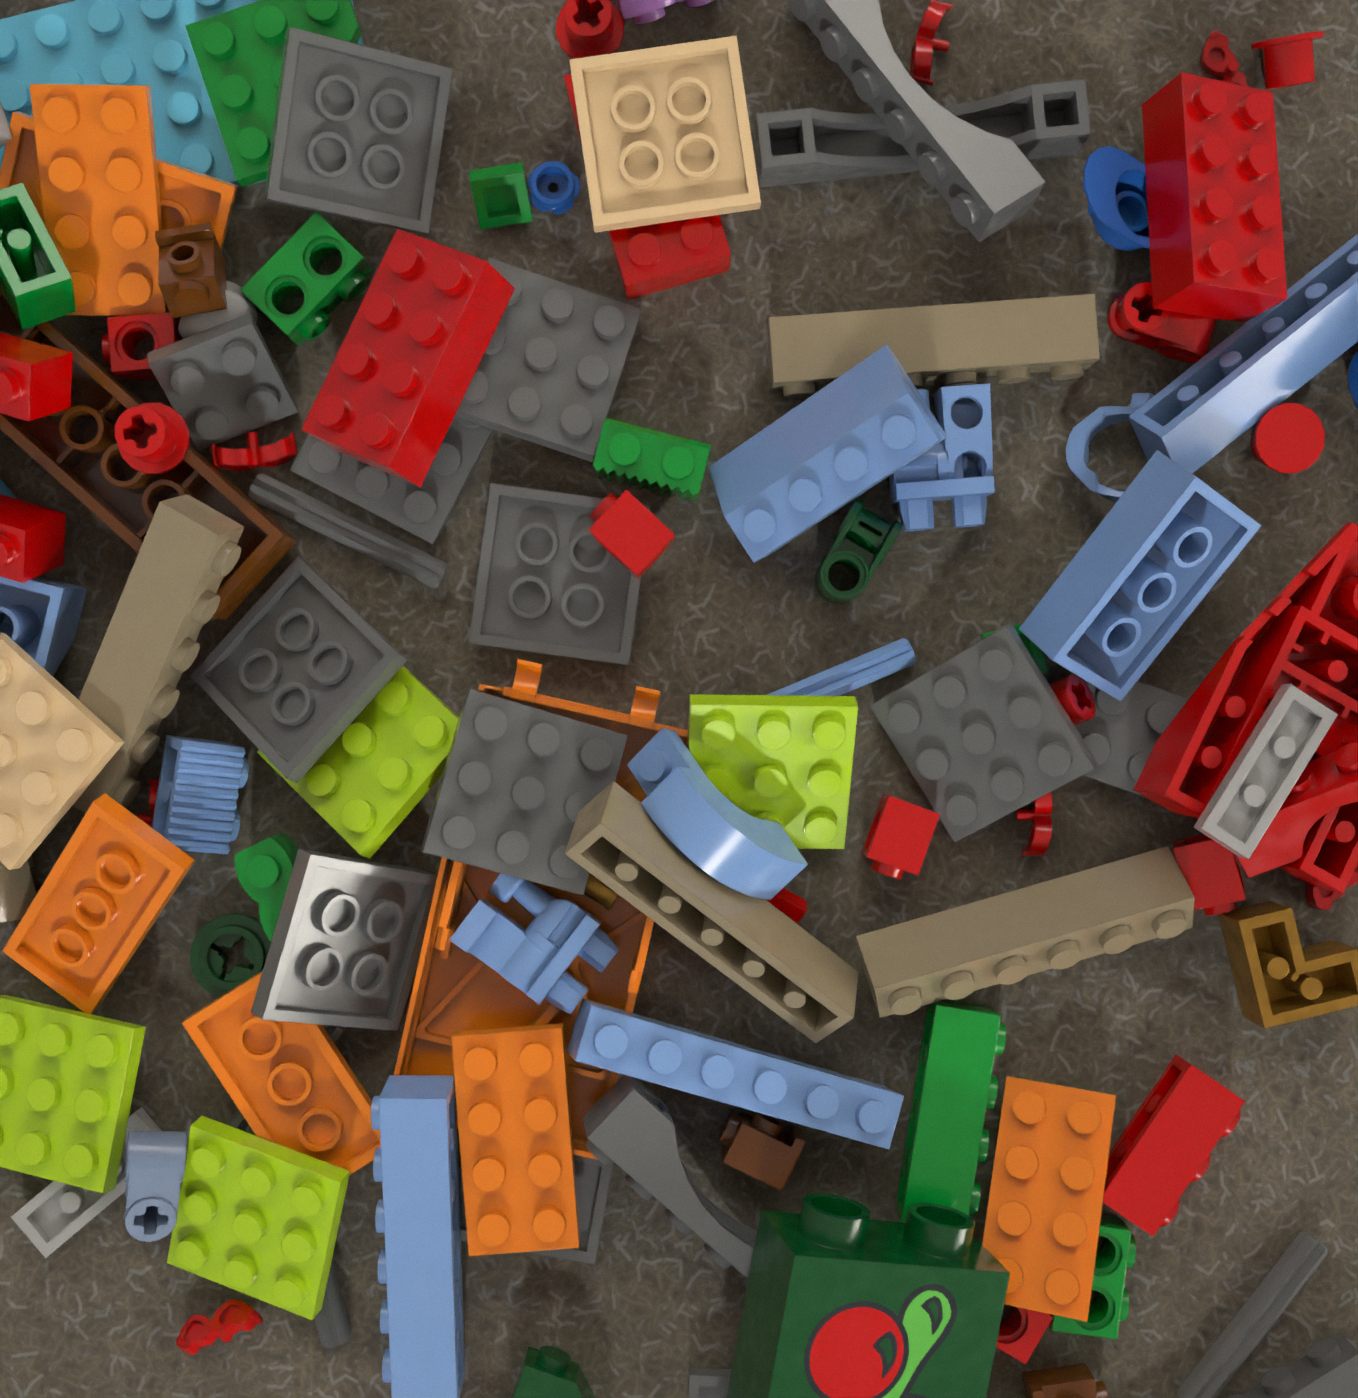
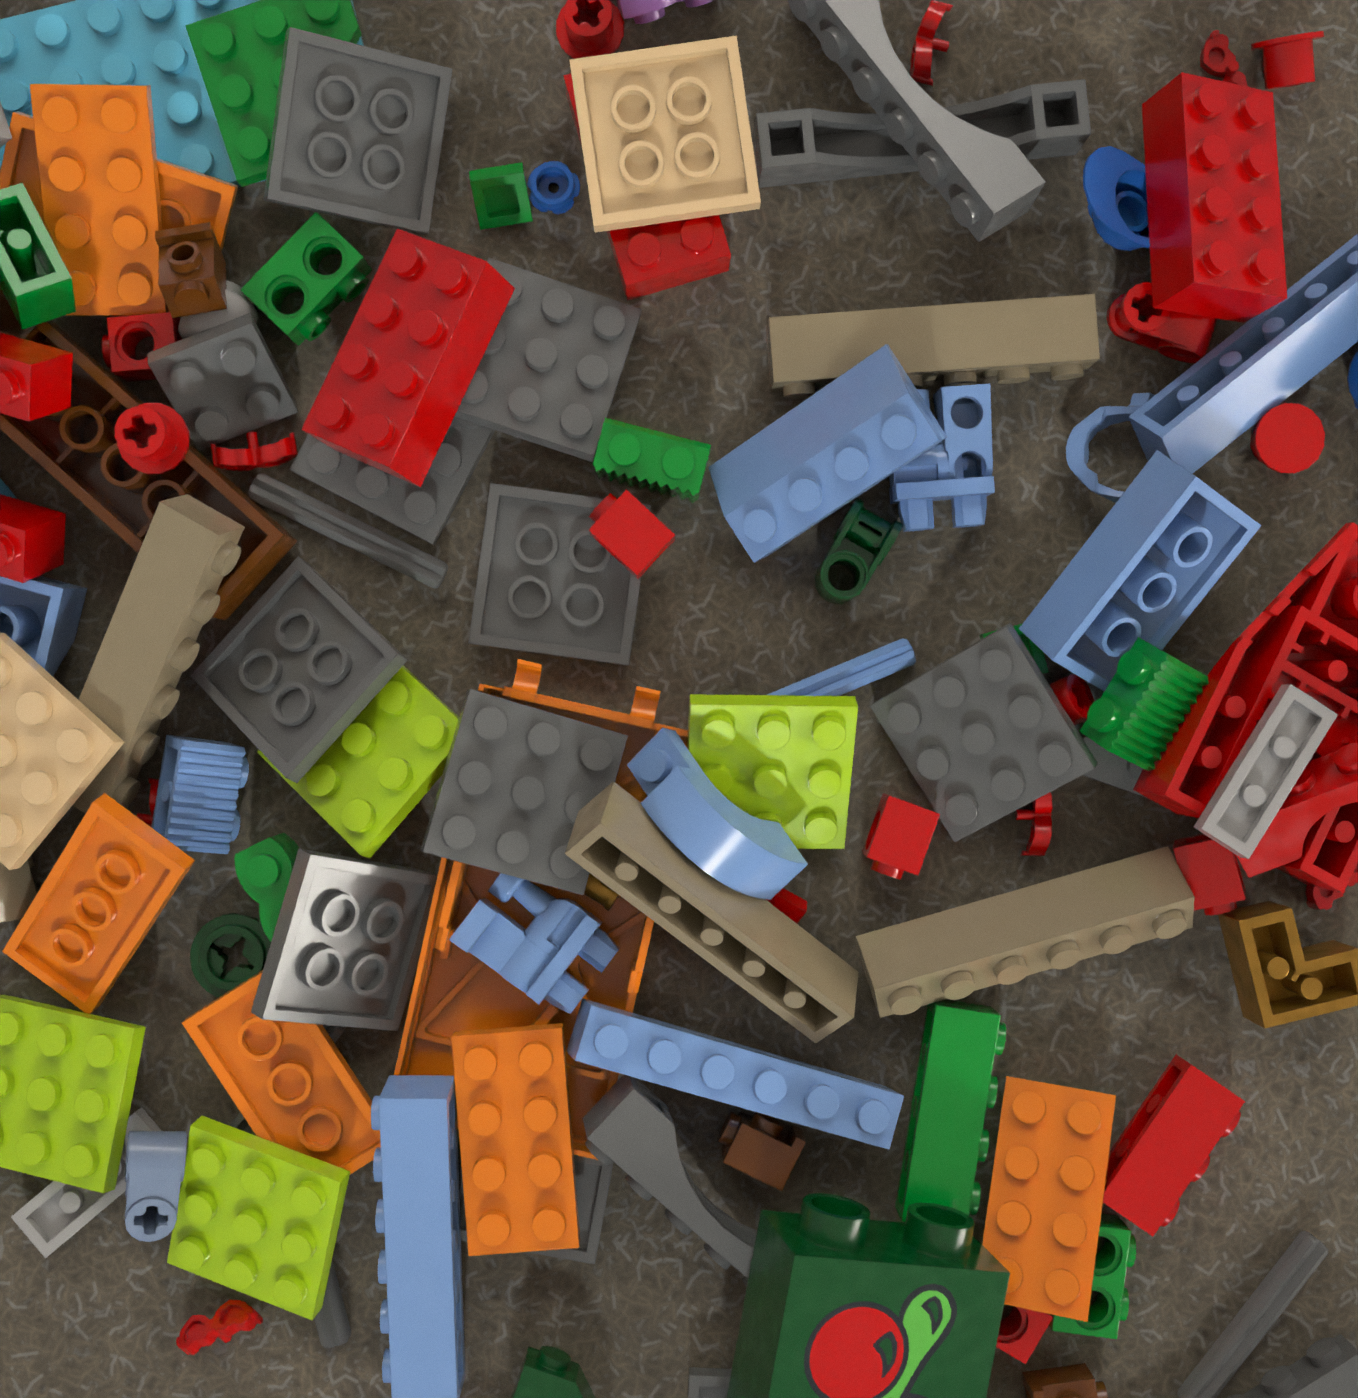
(1143, 704): none -> green brick

